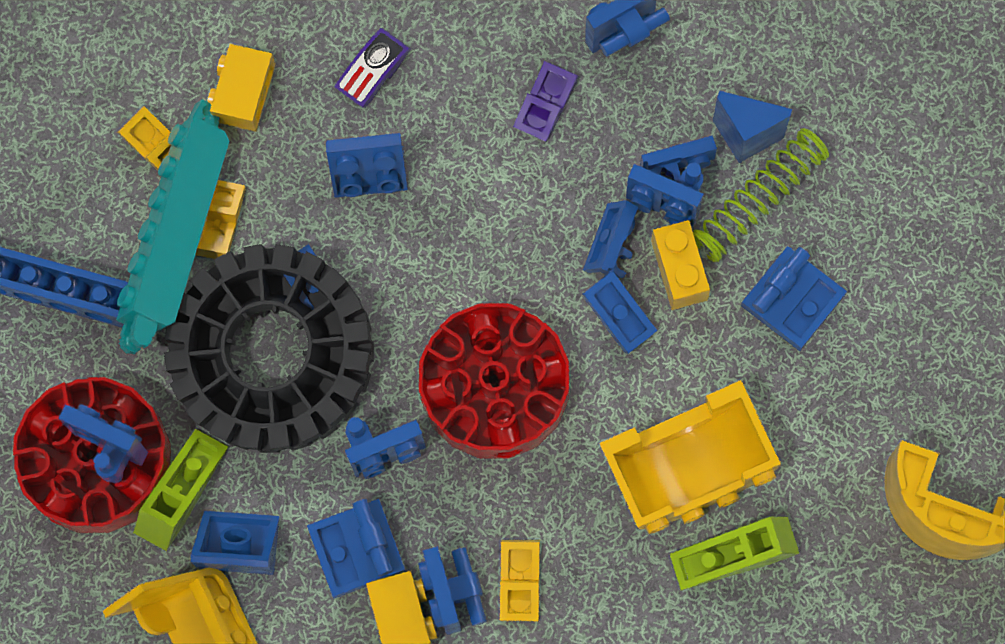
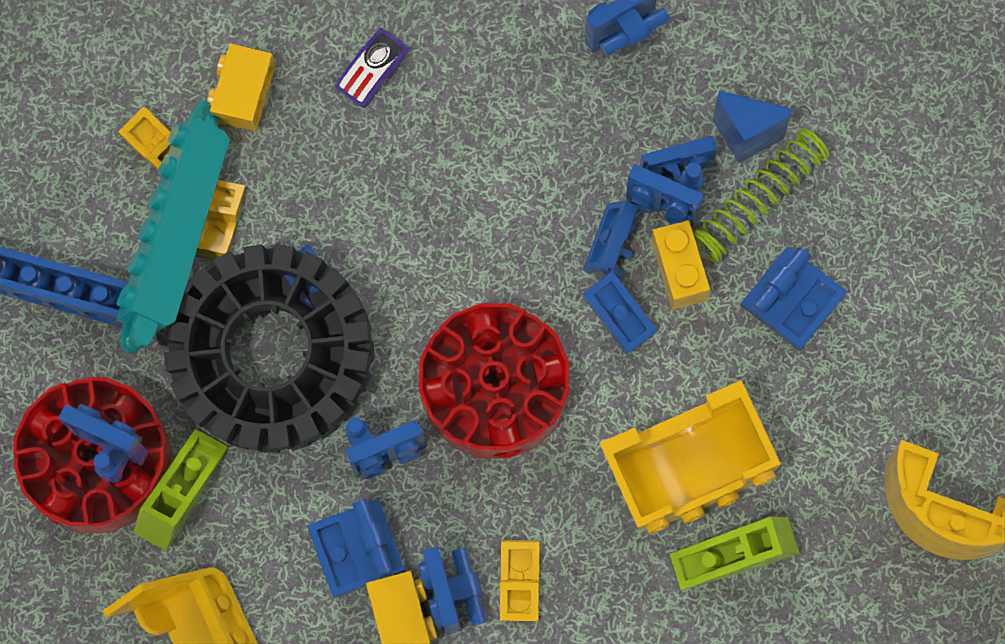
(236, 542): blue slope -> none
(367, 165): blue plate -> none
(546, 101): dark purple slope -> none

